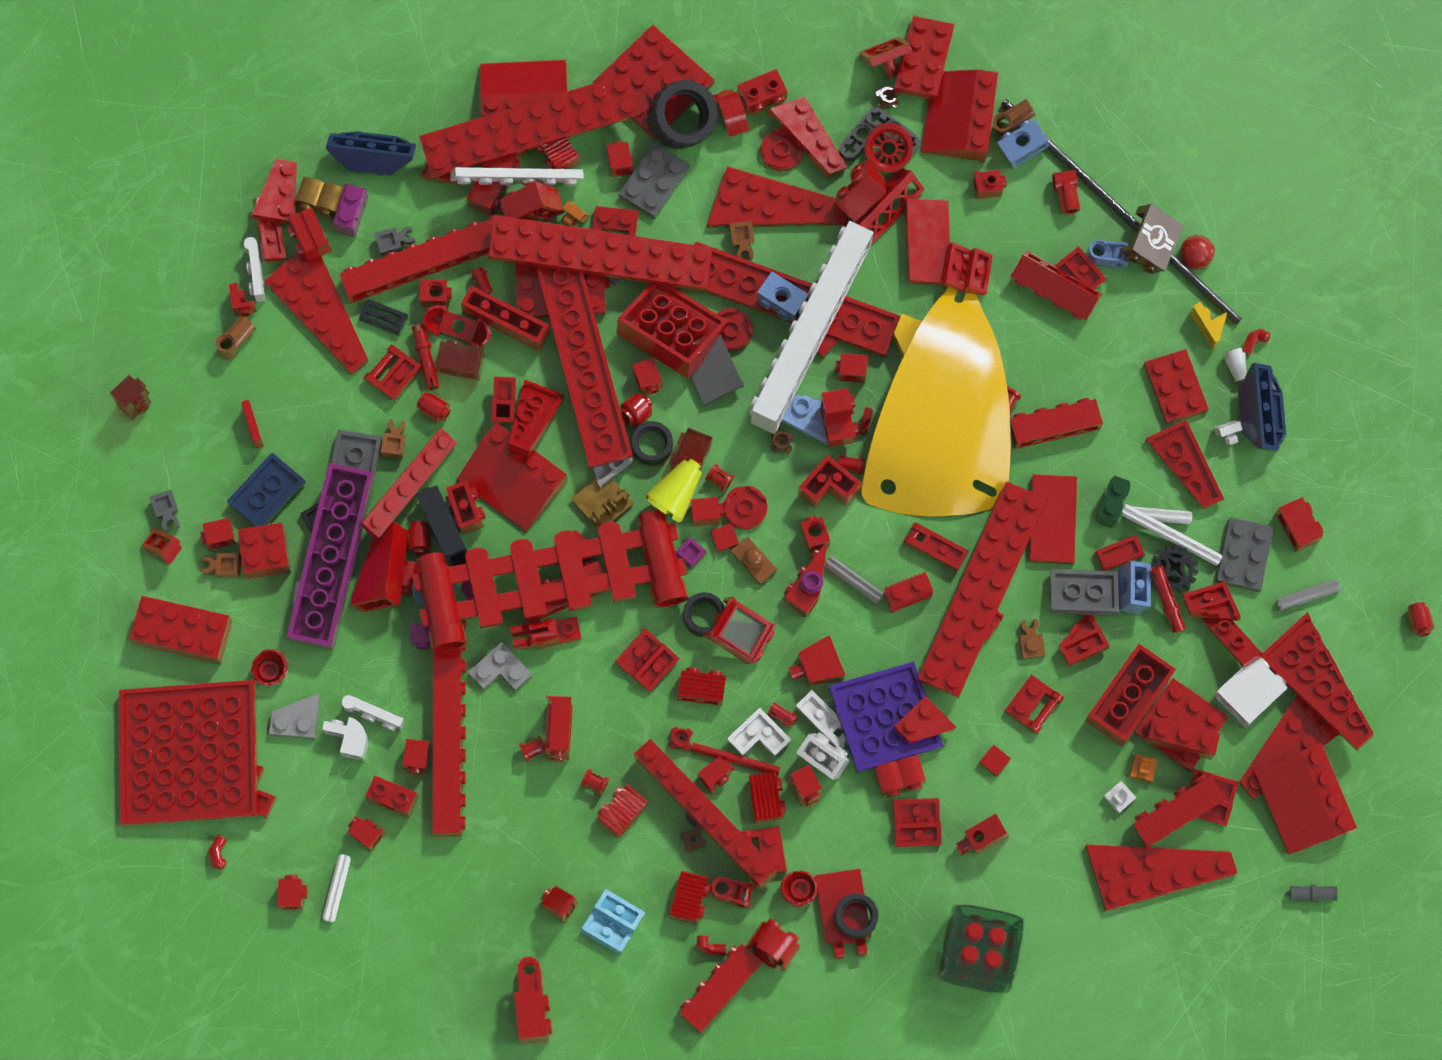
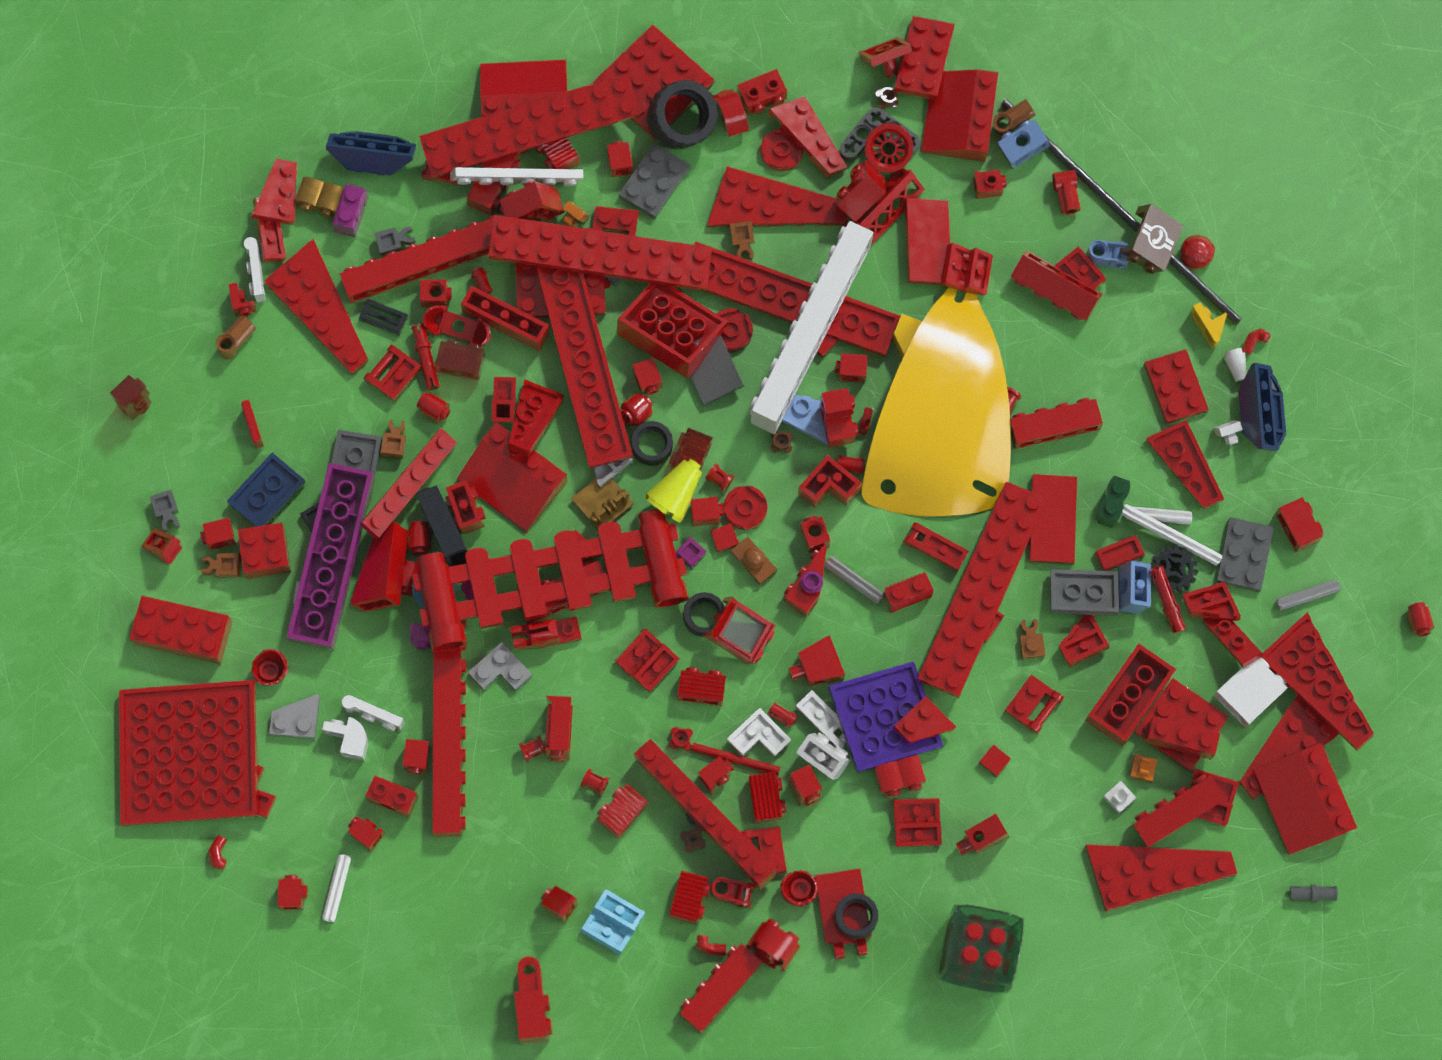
(309, 235): red brick -> none
(777, 286): medium blue brick -> none

